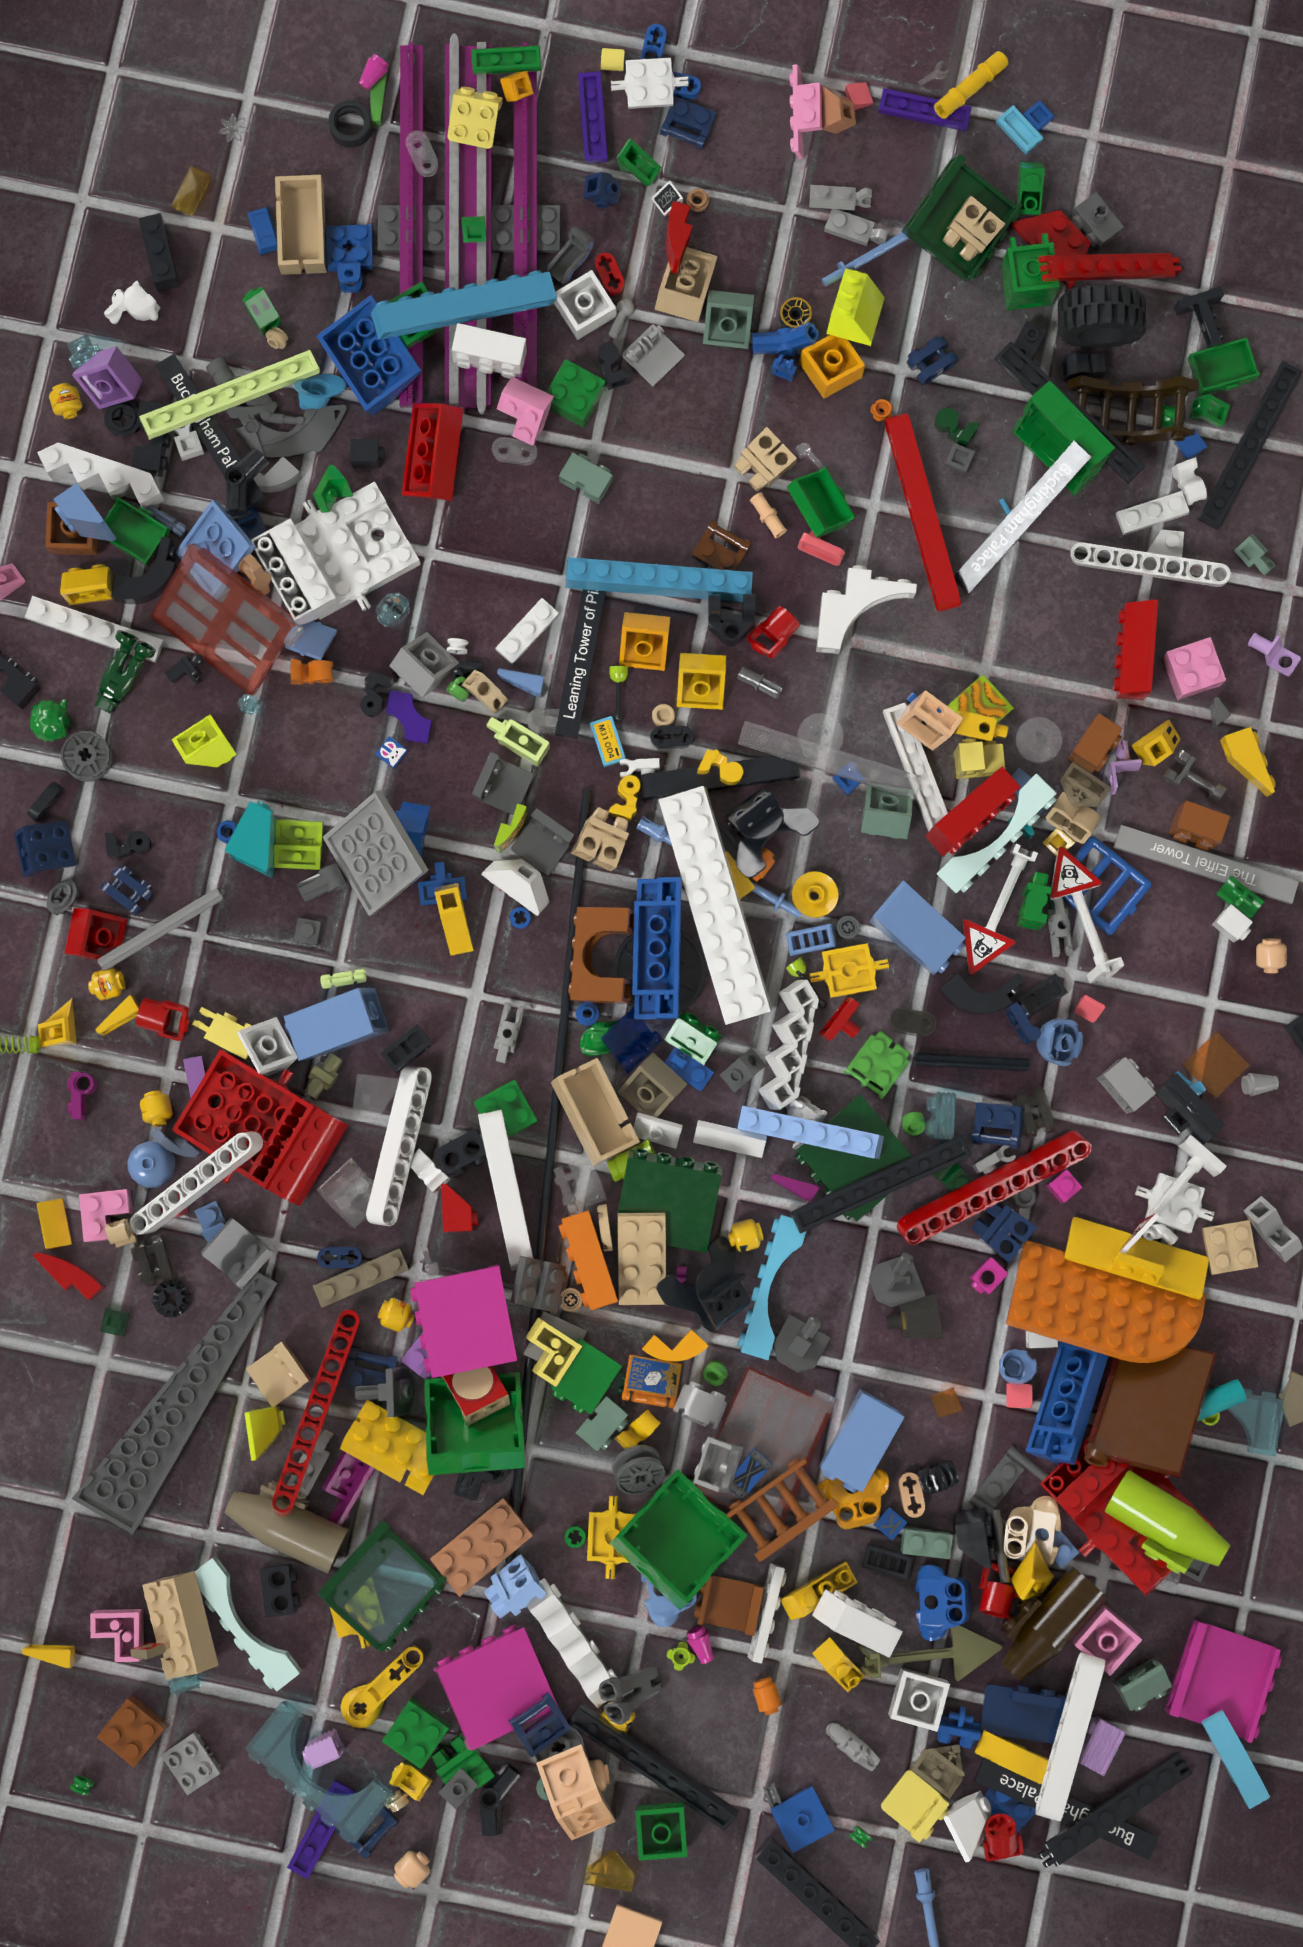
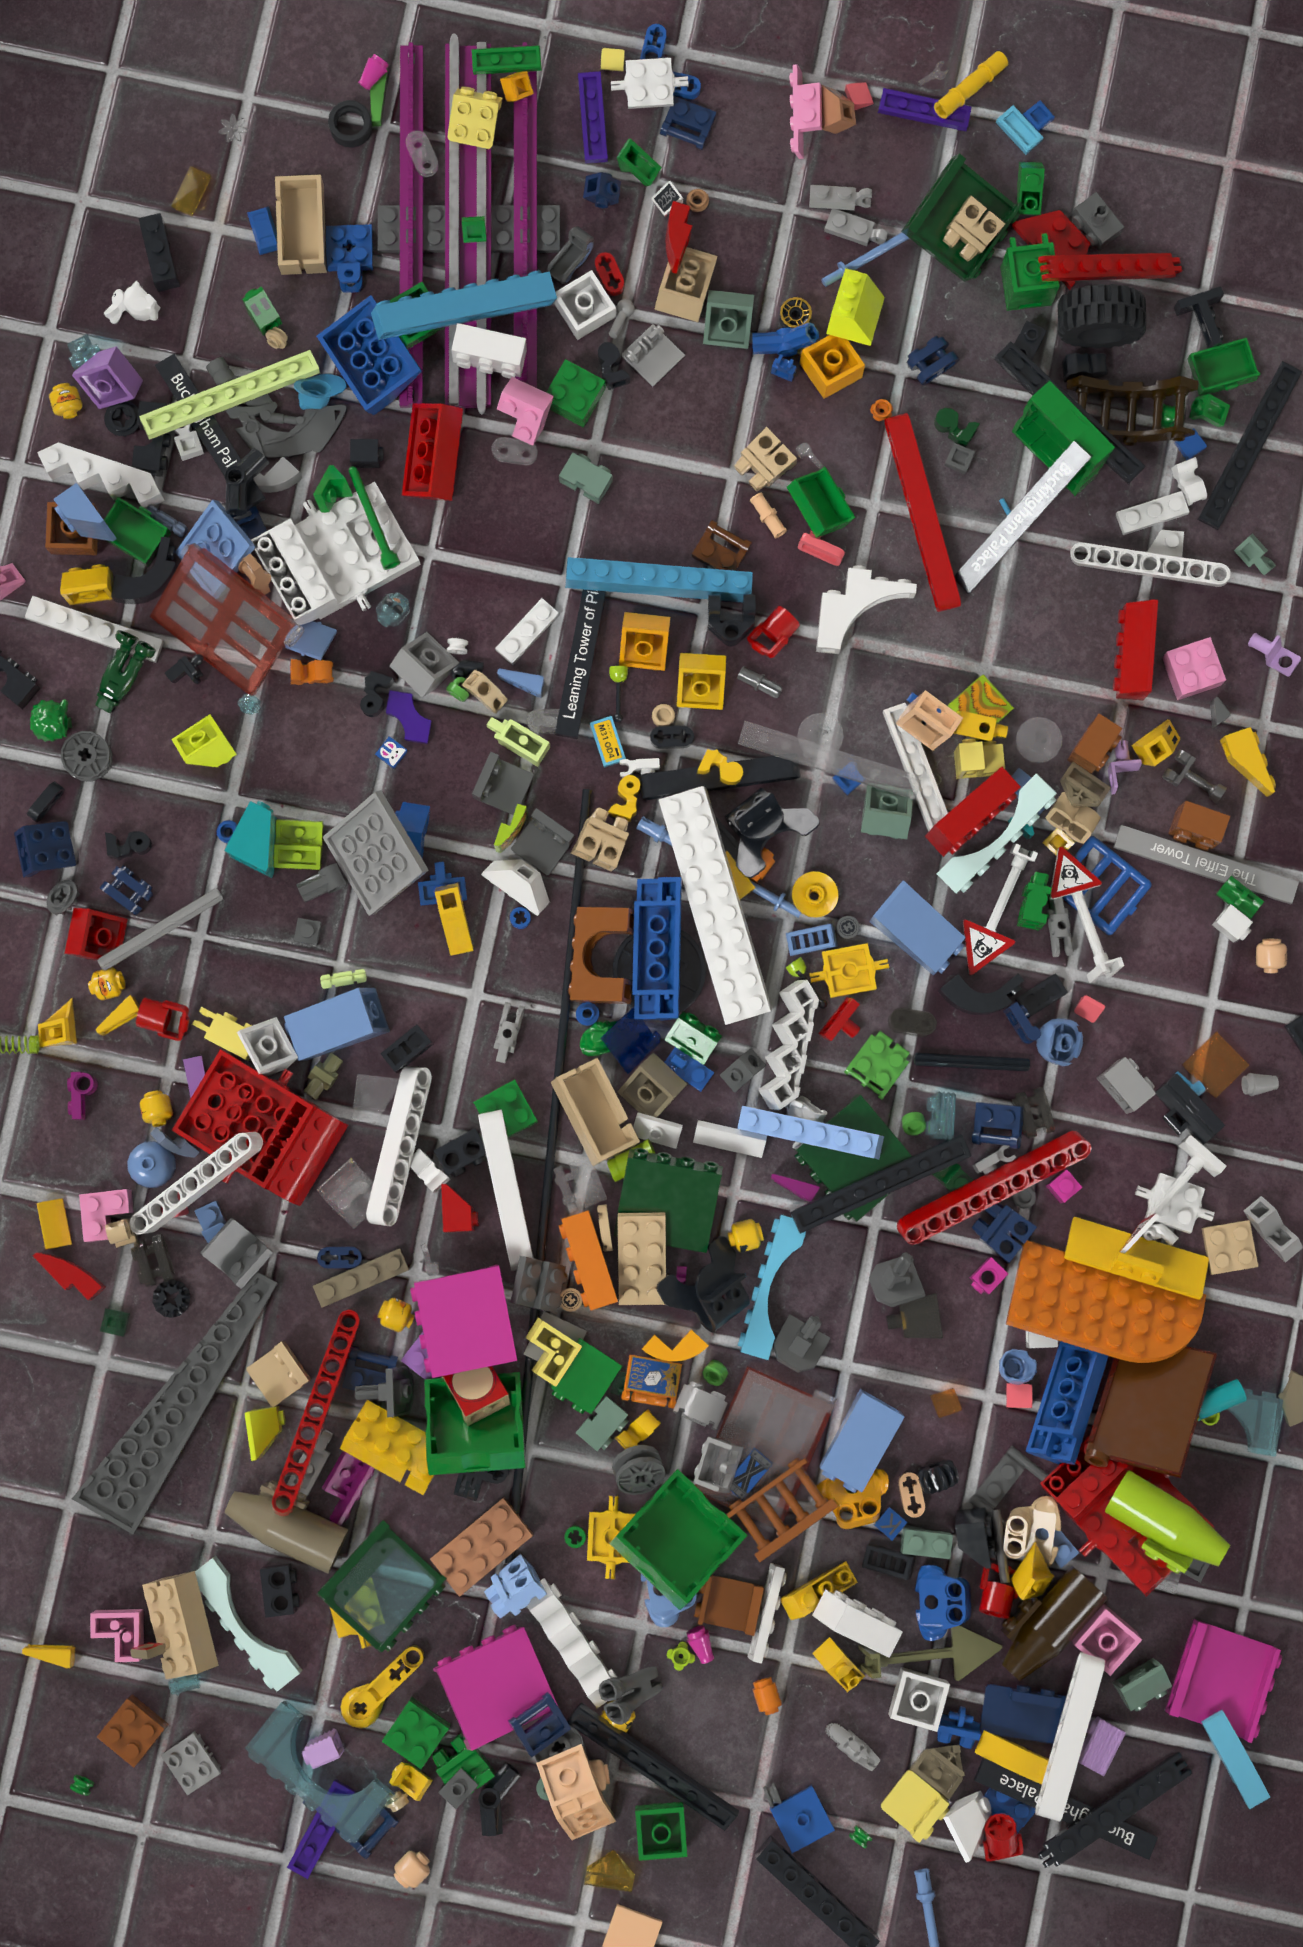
(388, 558): none -> green piece

